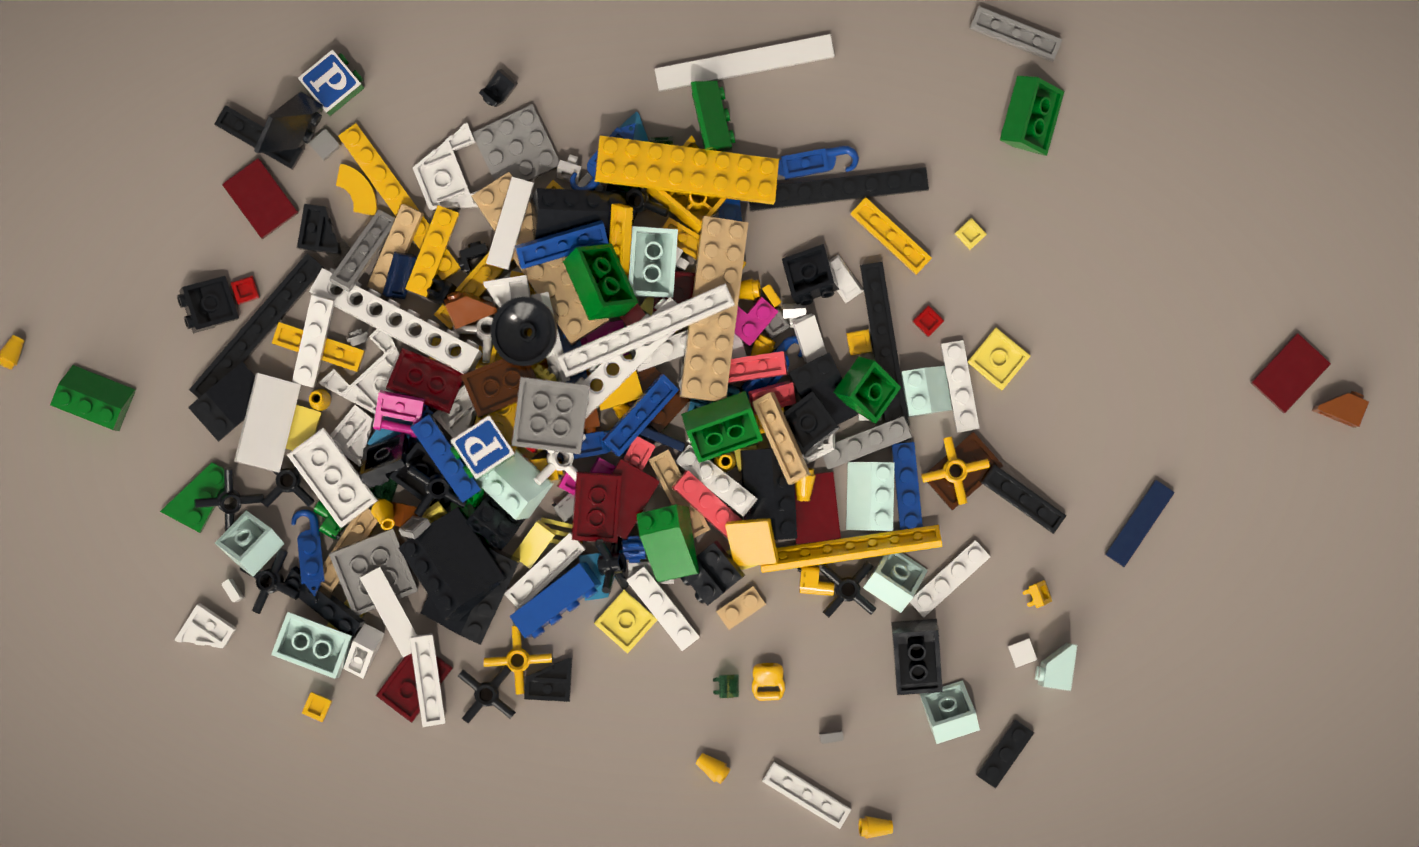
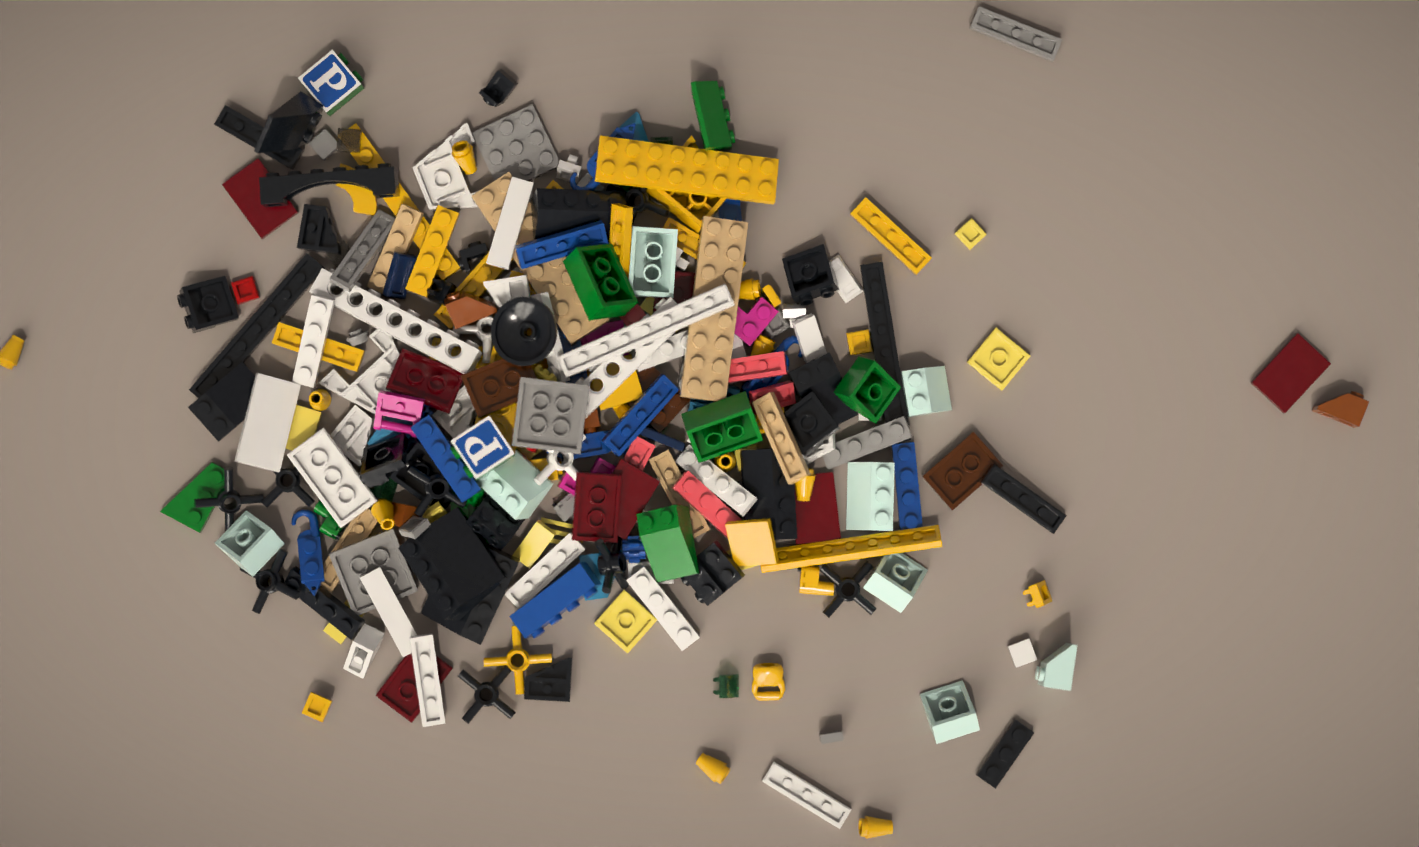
(93, 398): green slope -> none
(206, 628): white wing -> none
(232, 590): white tile -> none
(278, 190): none -> black arch
(312, 645): light aqua slope -> none
(349, 140): none -> clear smoke tile
(464, 156): none -> yellow cone
(741, 607): tan plate -> none
(745, 62): white tile -> none
(814, 162): blue plate -> none
(847, 188): black plate -> none
(917, 656): black slope -> none
(928, 321): red tile -> none
(949, 578): white plate -> none
(960, 386): white plate -> none
(965, 468): yellow bar -> none
(1032, 115): green slope -> none
(1139, 523): dark blue tile -> none

